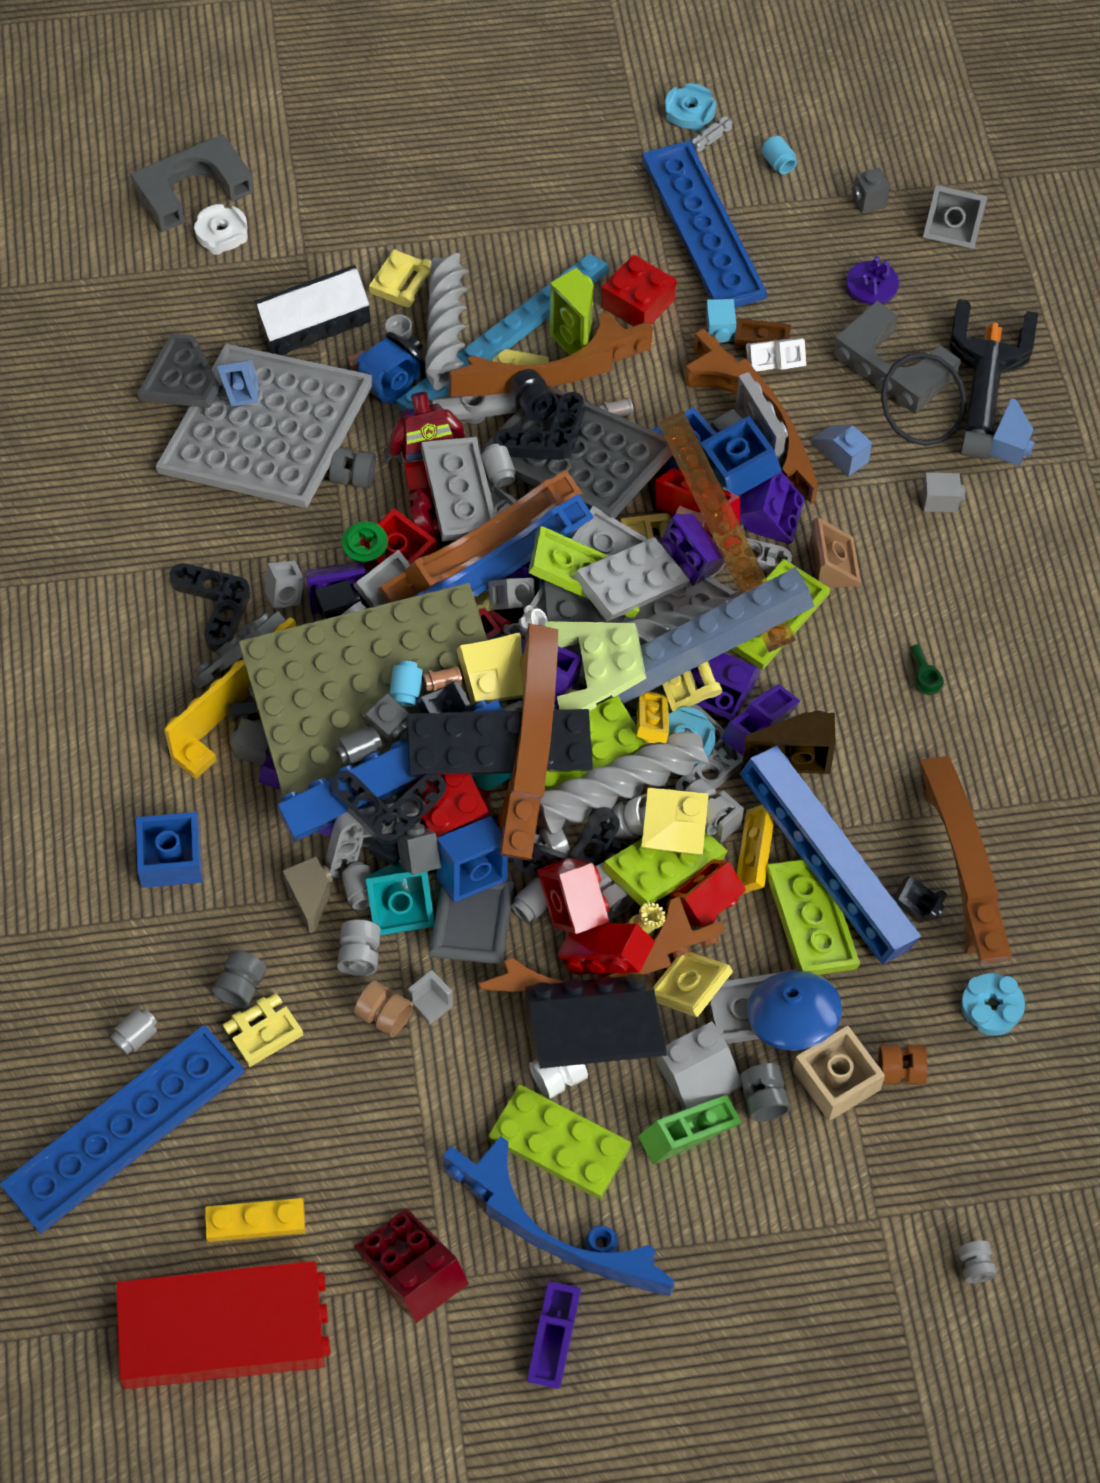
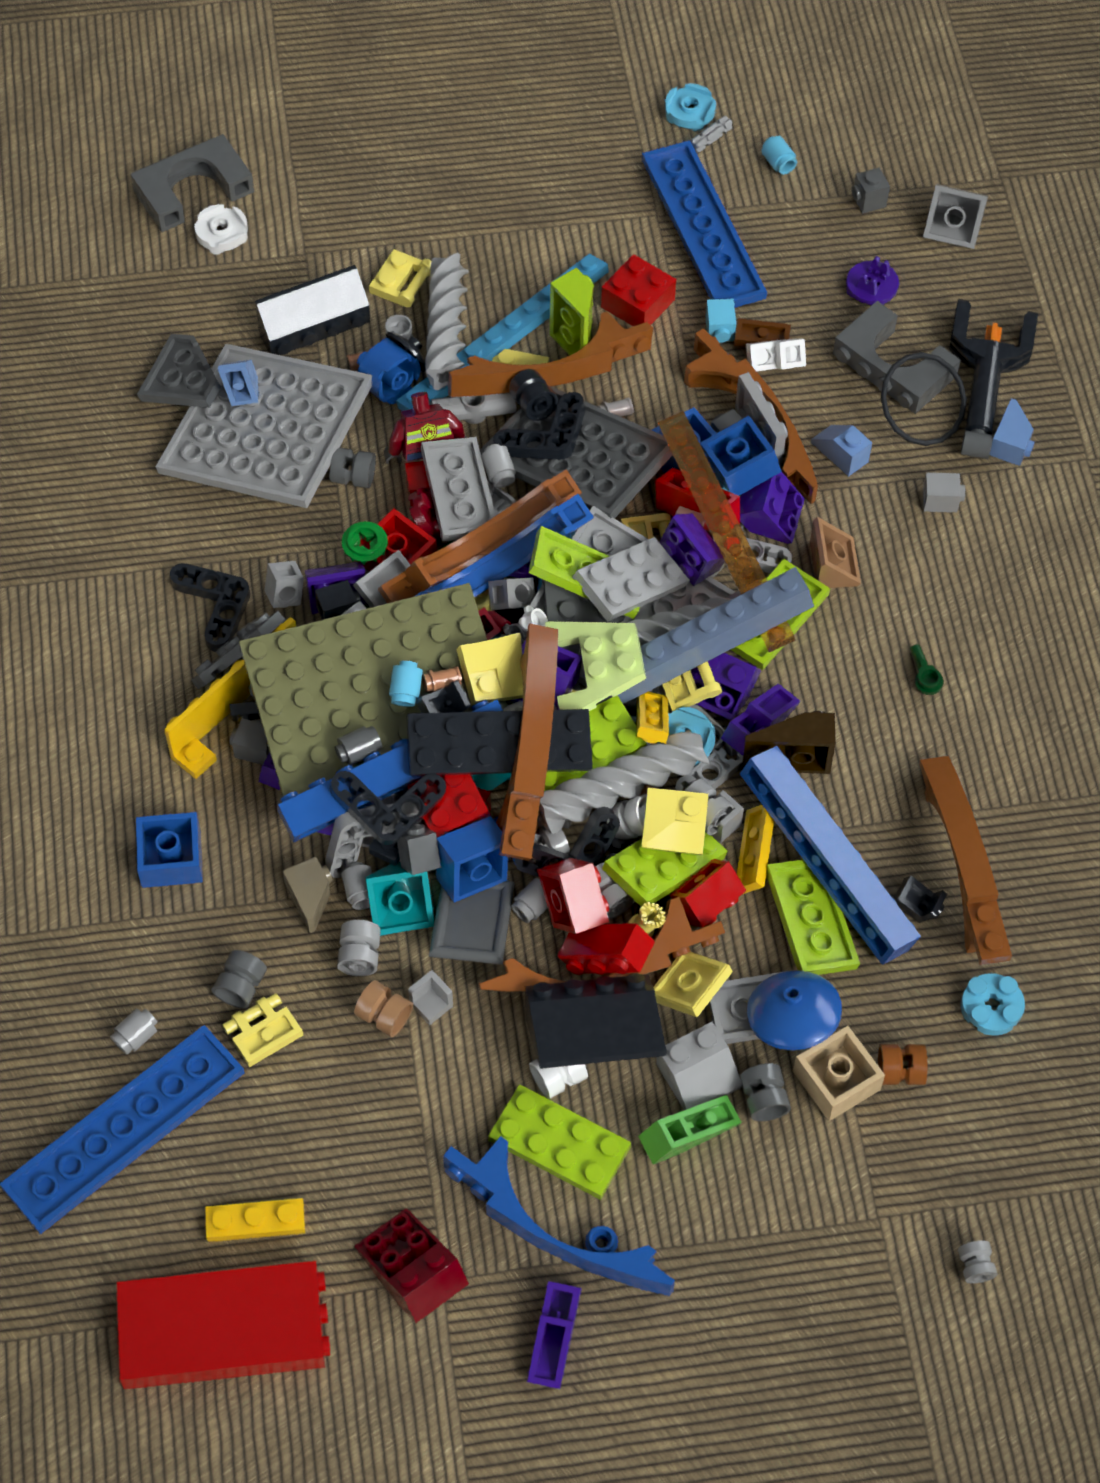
(387, 719): dark grey brick -> none

